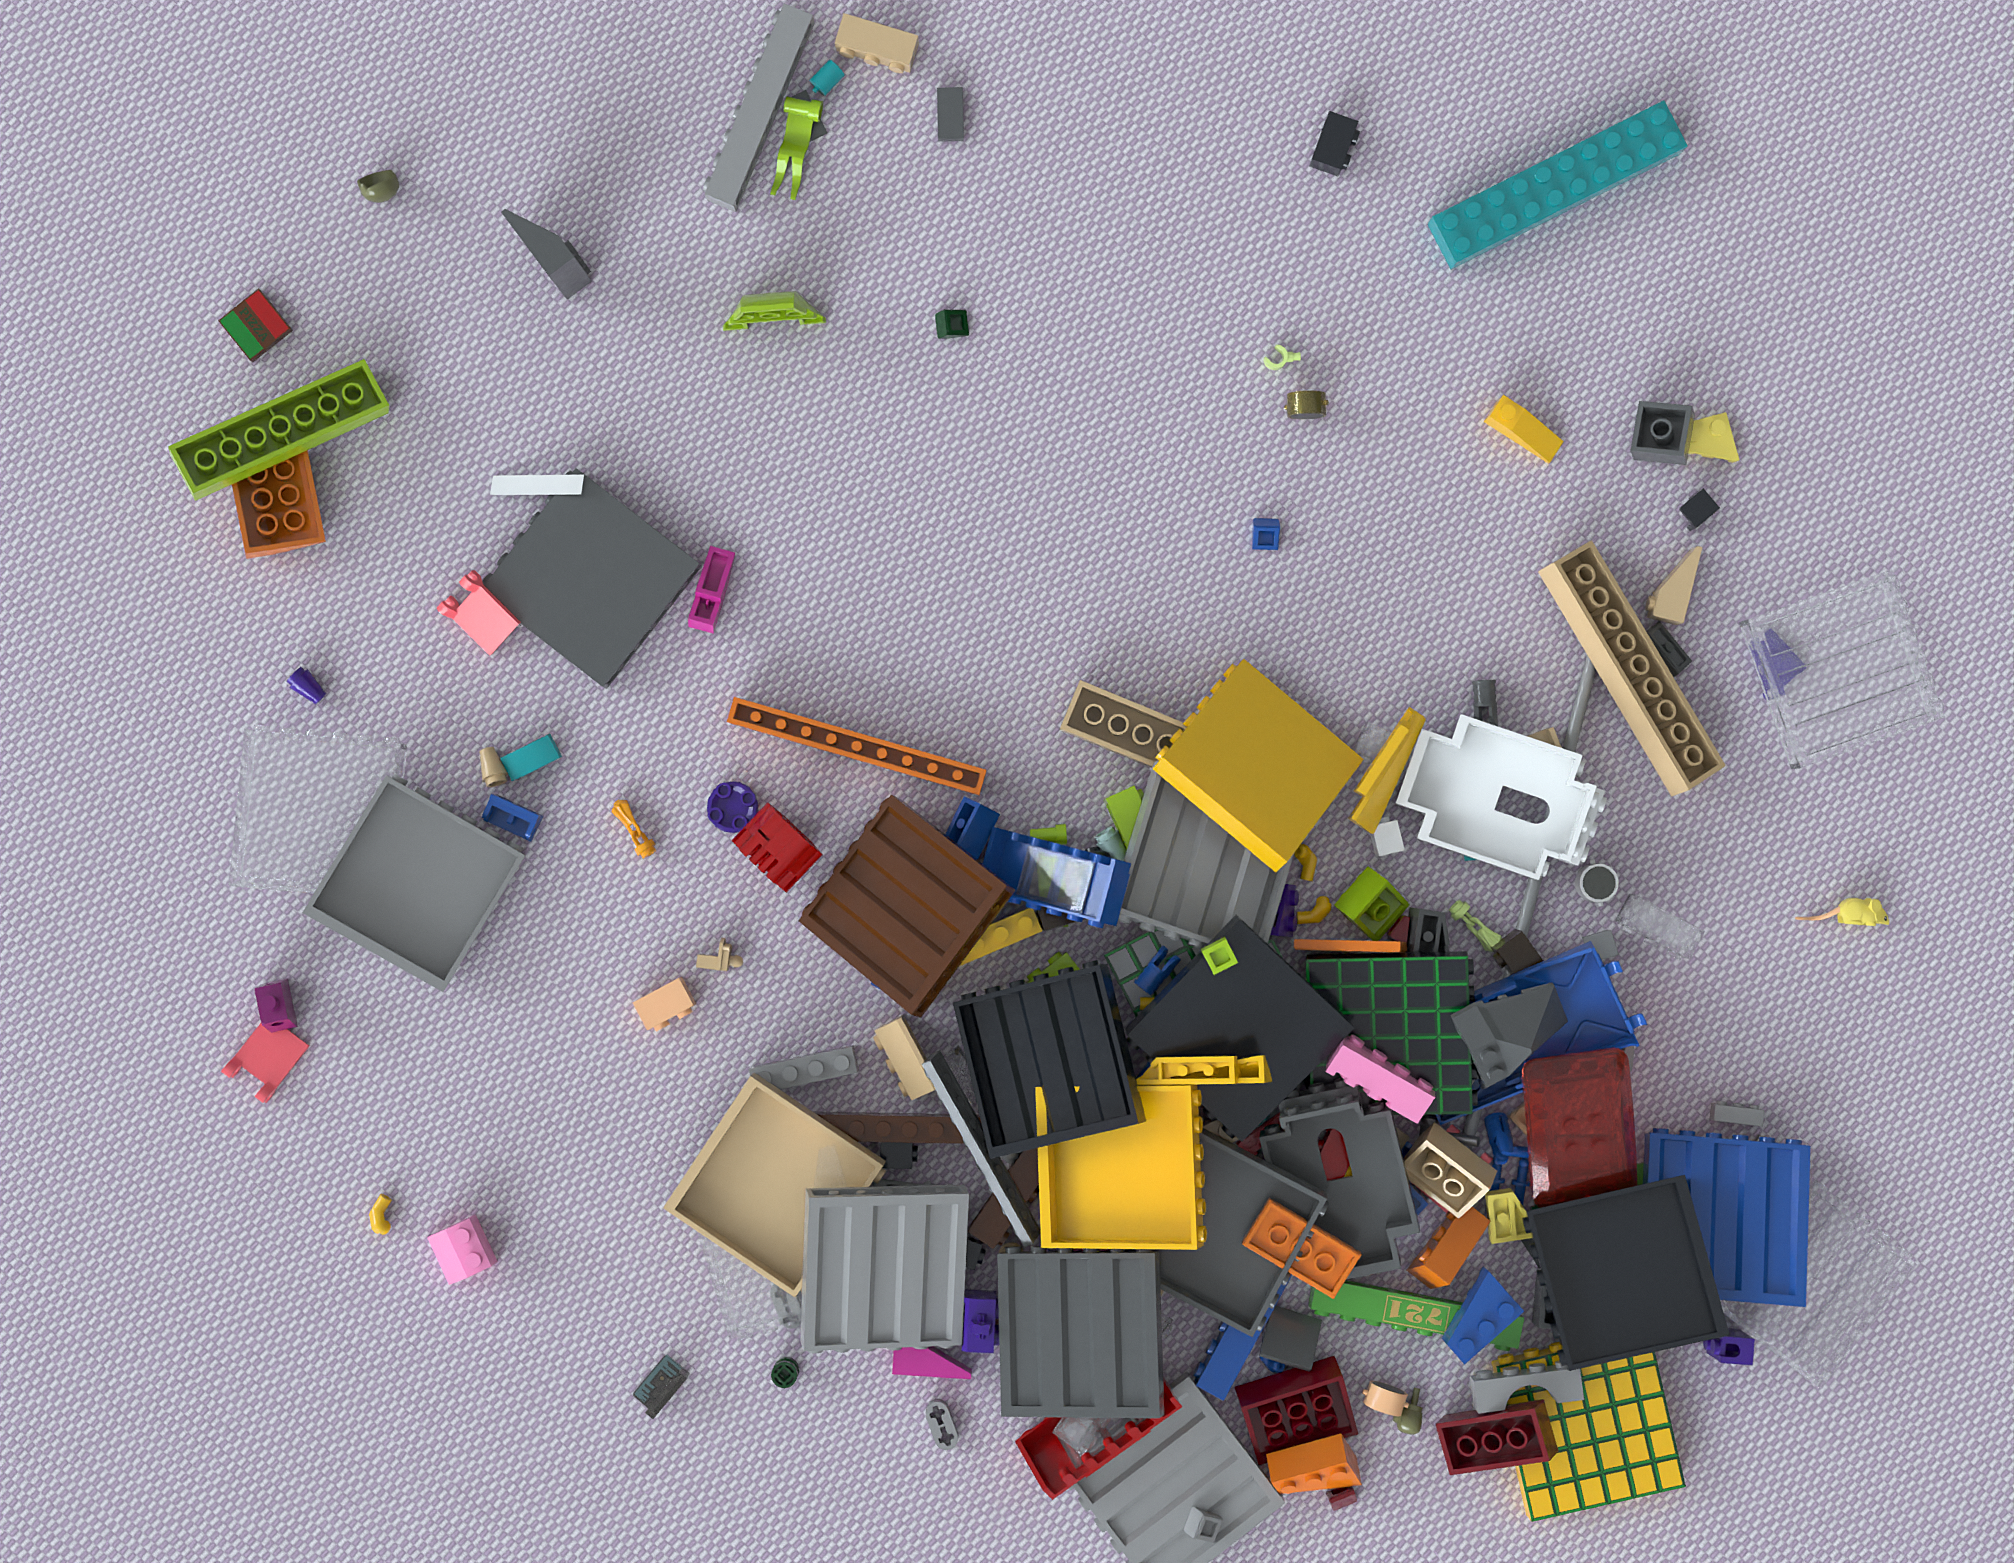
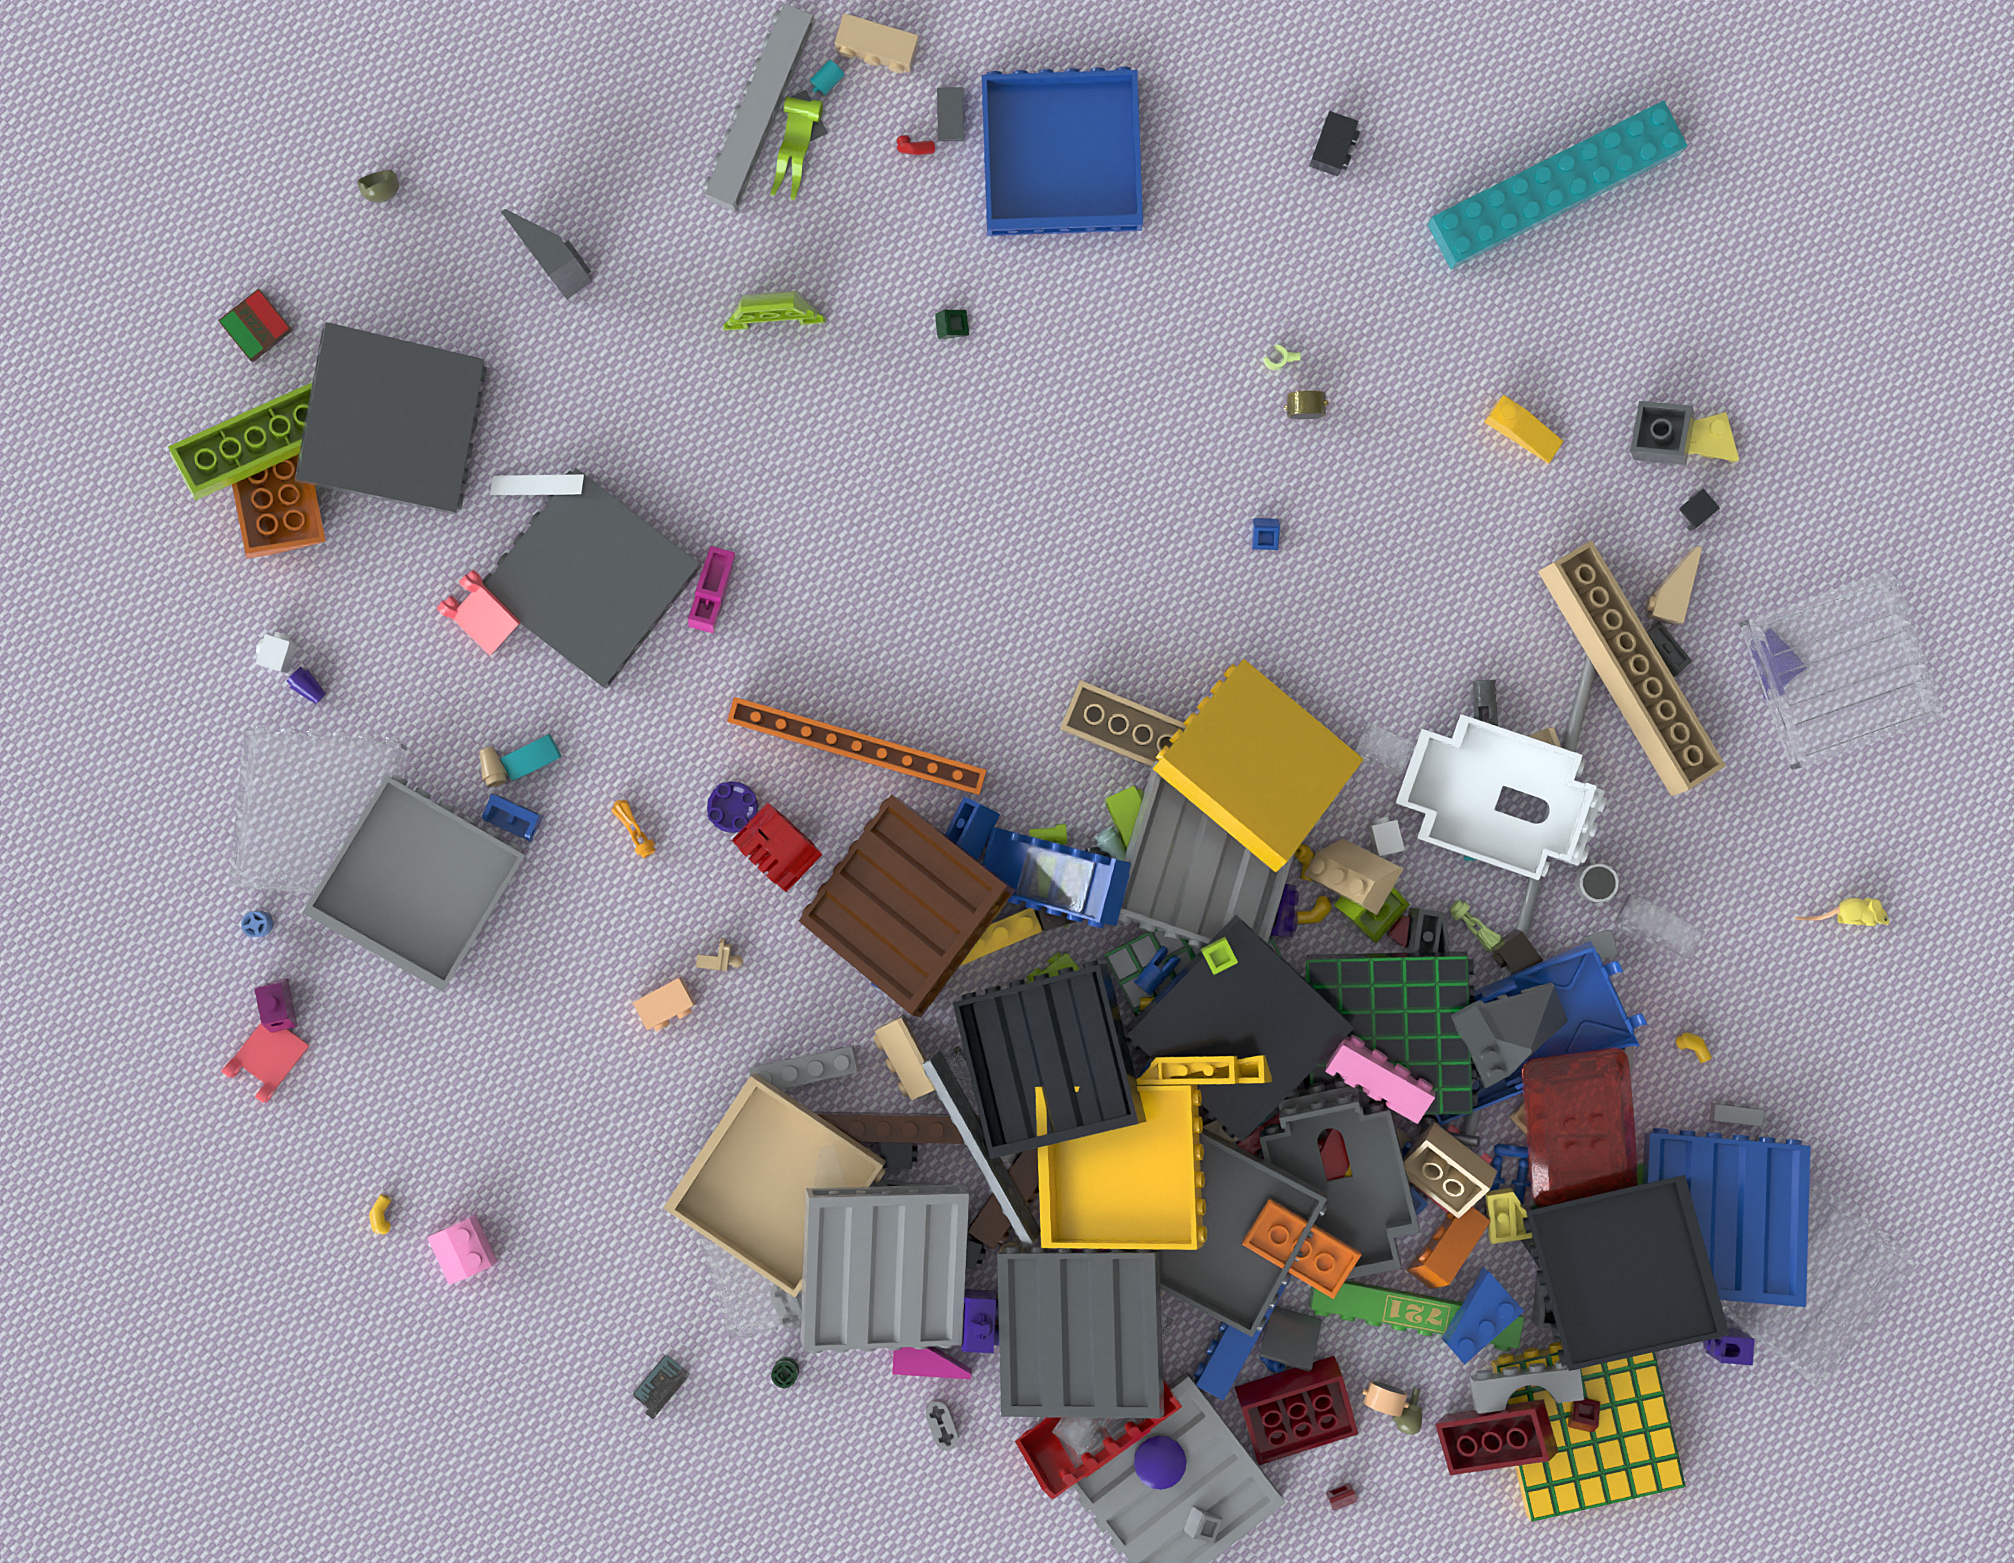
(251, 924): none -> medium blue wheel
(275, 652): none -> white brick
(390, 419): none -> dark grey panel
(914, 148): none -> red arm
(1062, 151): none -> blue panel
(1160, 1462): none -> dark purple dish
(1314, 1466): orange wedge -> none
(1350, 945): orange tile -> none
(1354, 874): none -> tan slope
(1385, 770): yellow wedge -> none
(1499, 1136): blue hinge -> none
(1584, 1415): none -> dark red slope
(1695, 1043): none -> yellow arm

